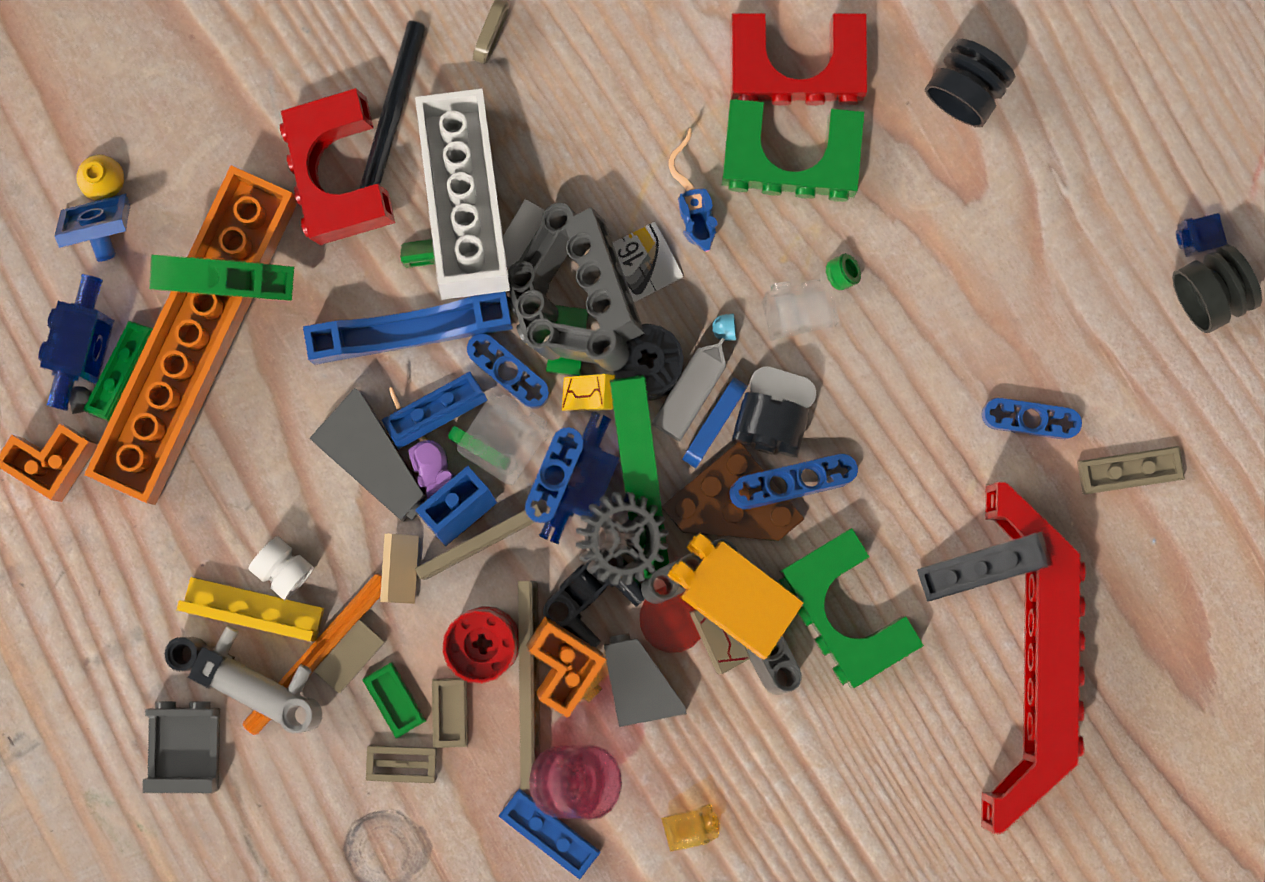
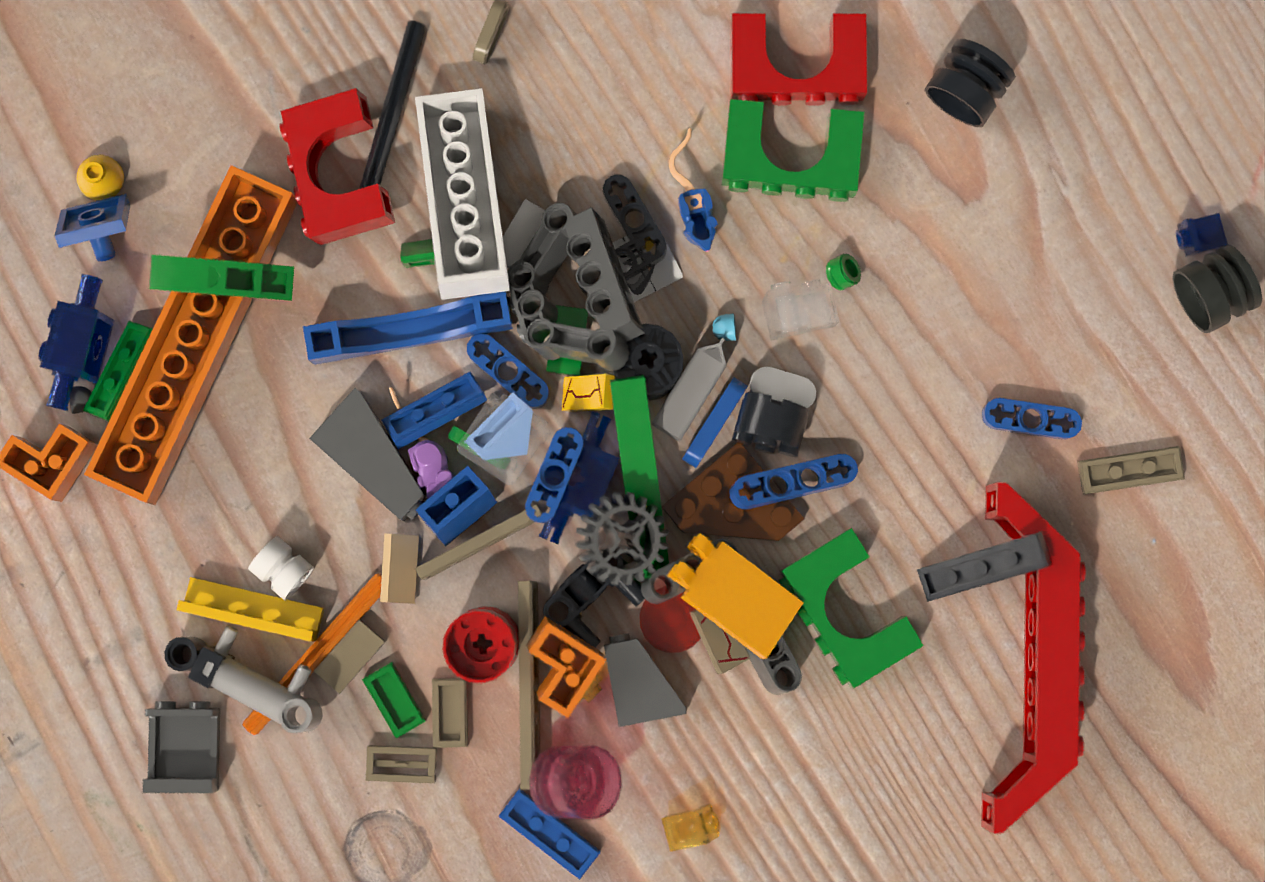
(504, 431): none -> light blue slope
(636, 236): none -> black beam

